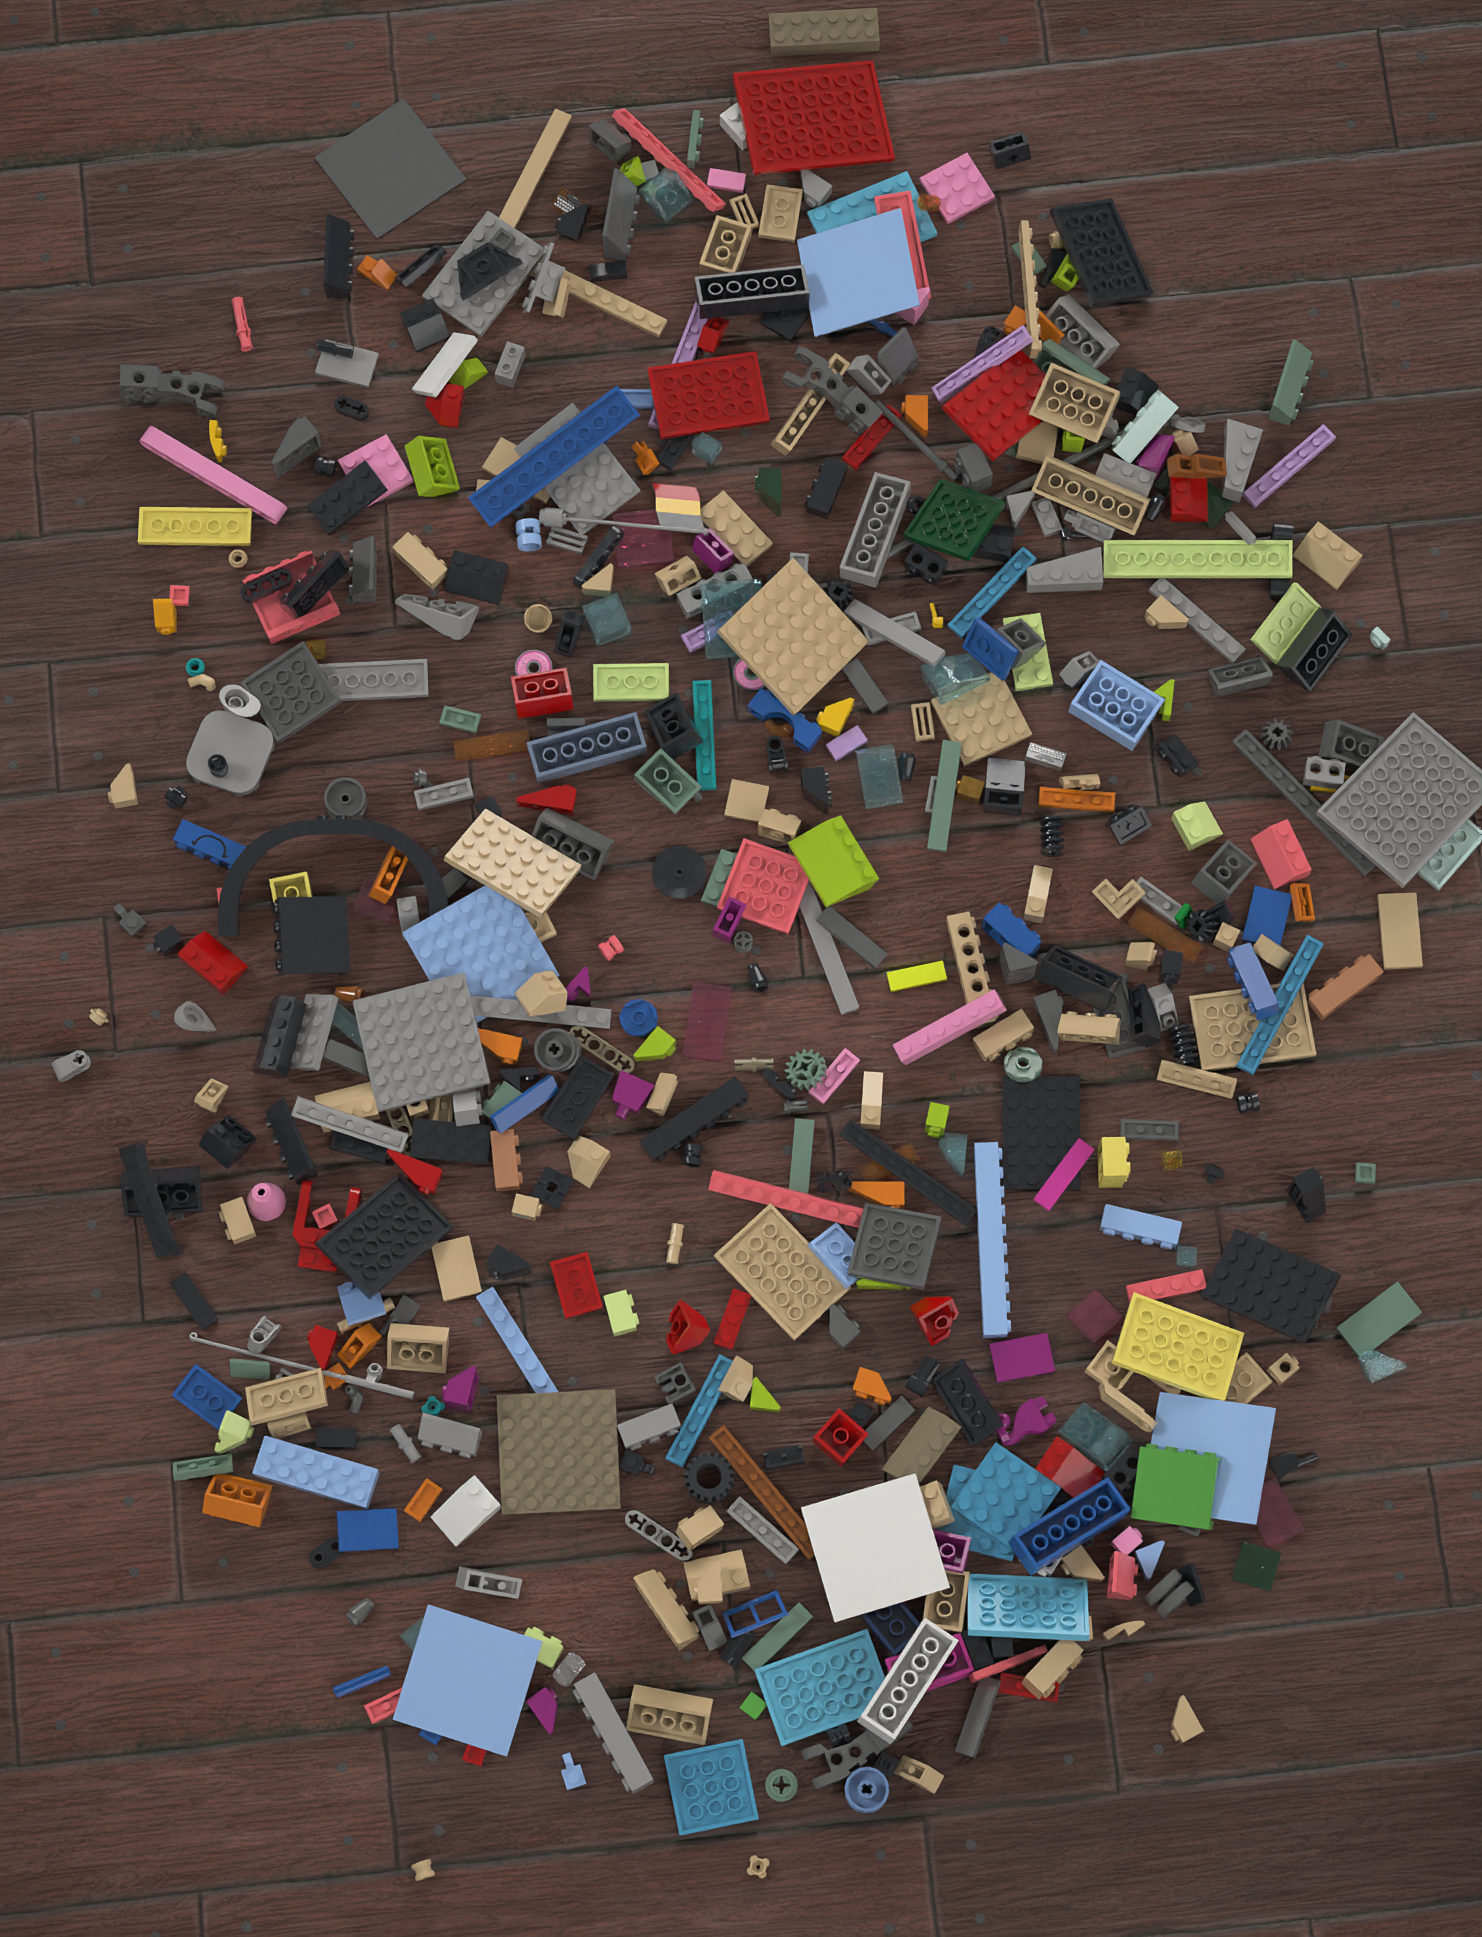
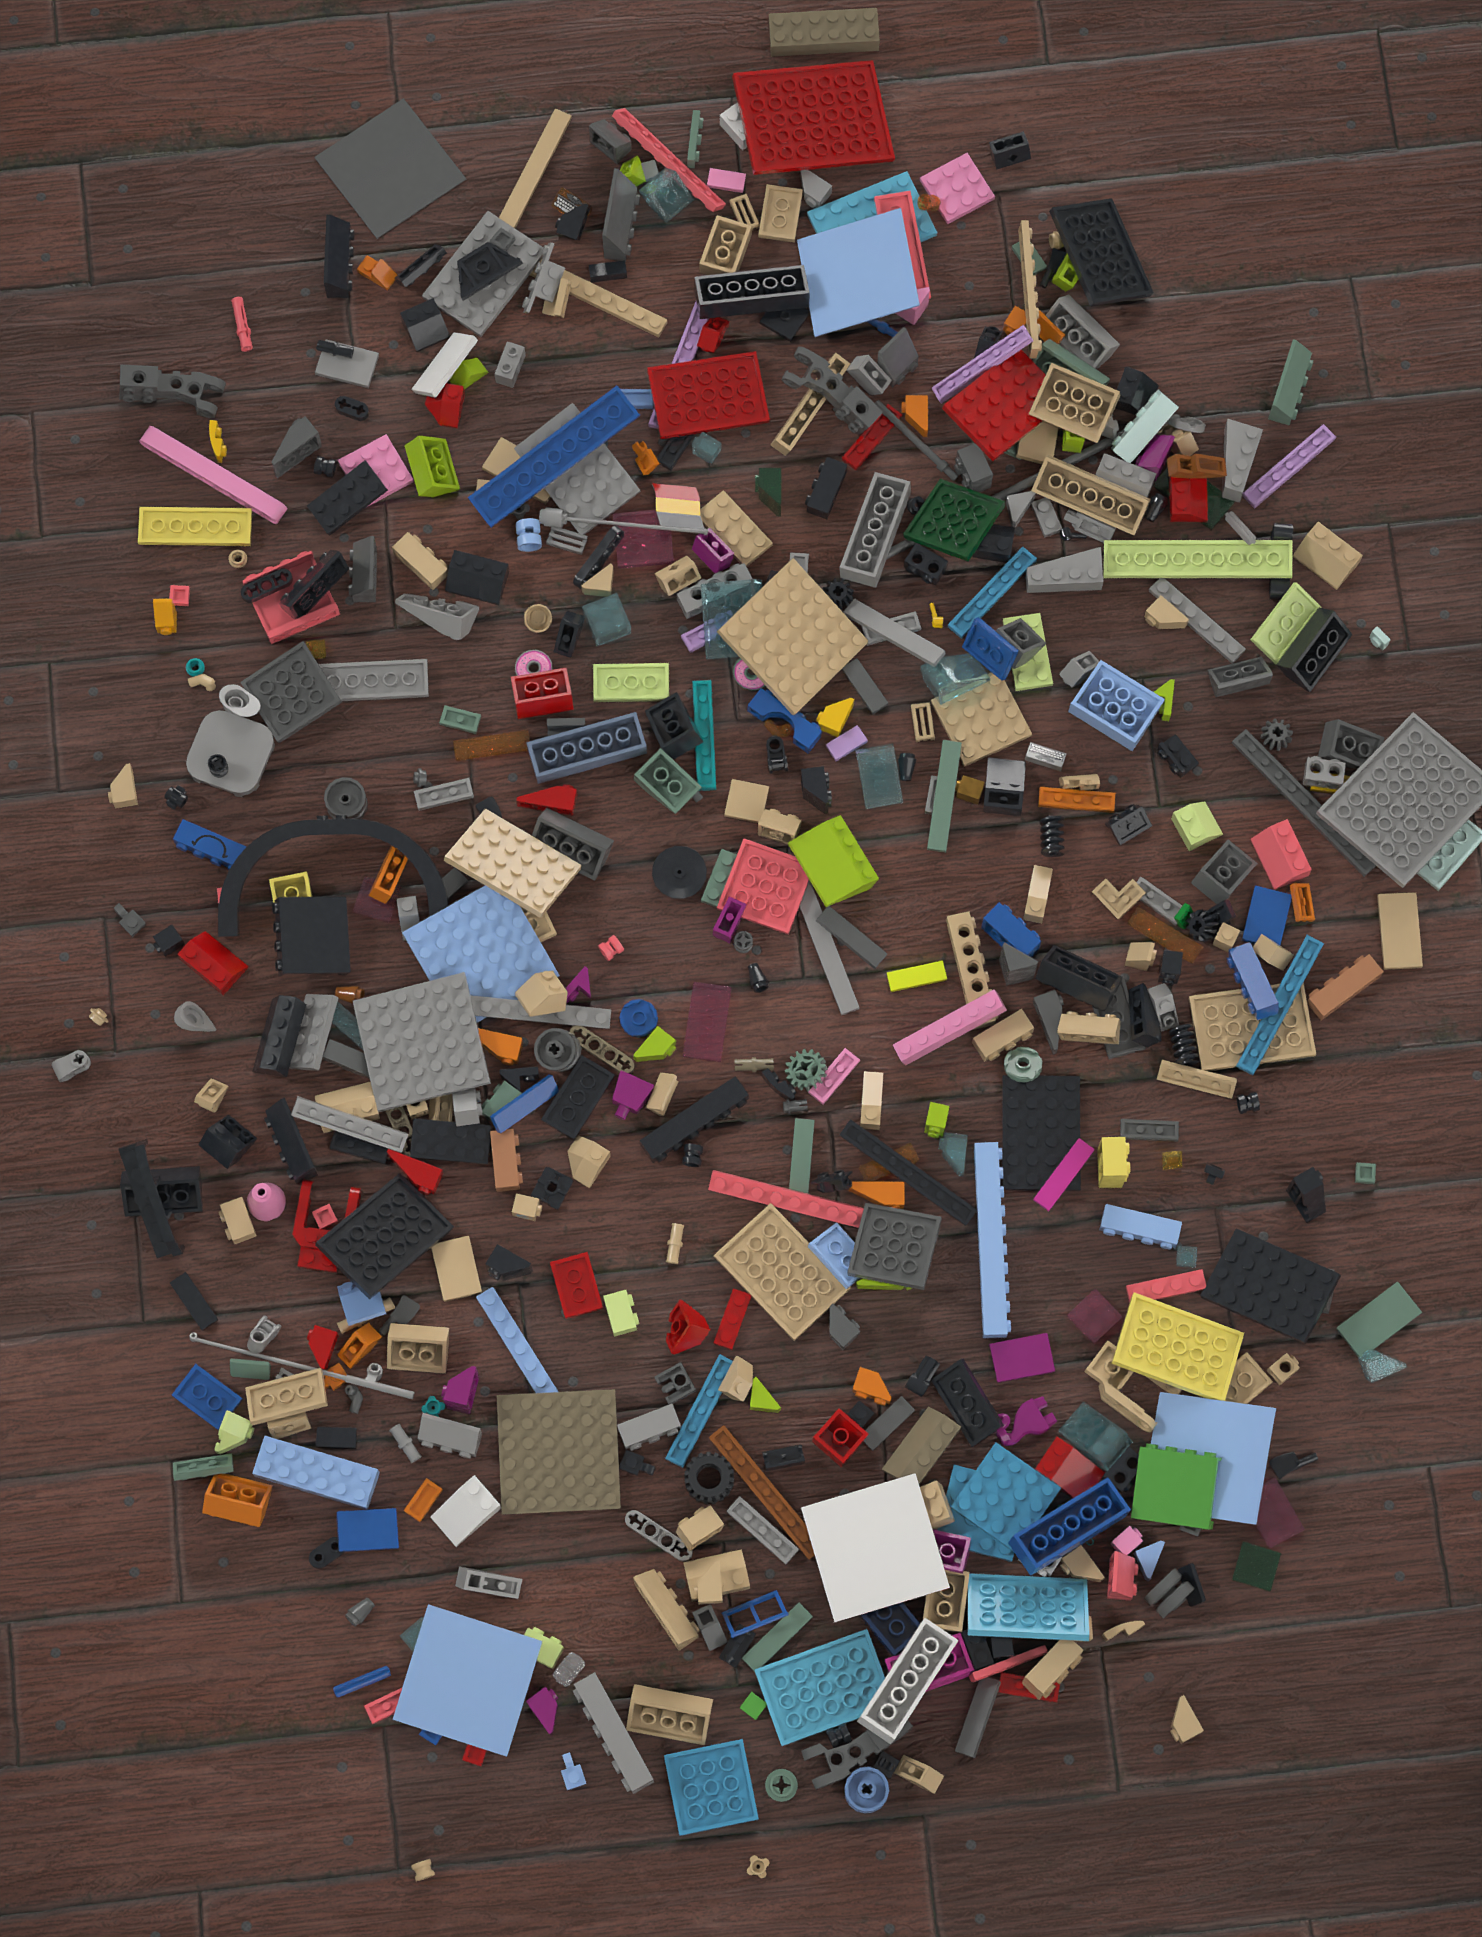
(935, 1317): red slope -> none

